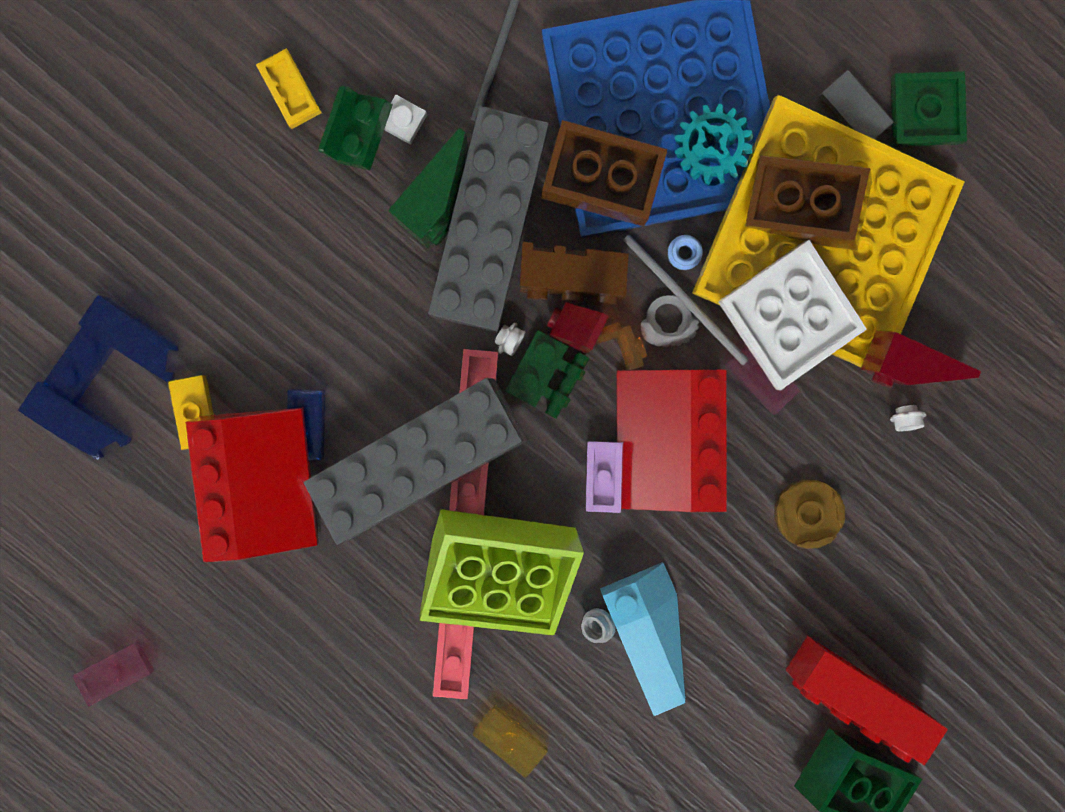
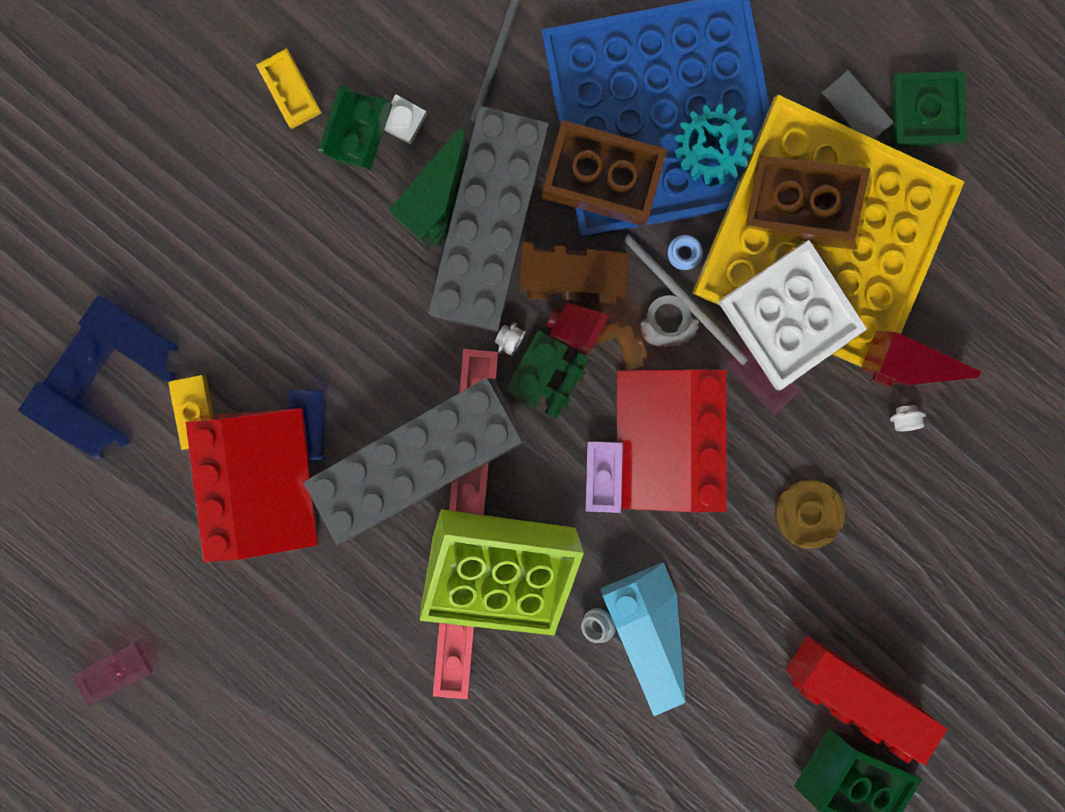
(510, 741): clear yellow plate -> none

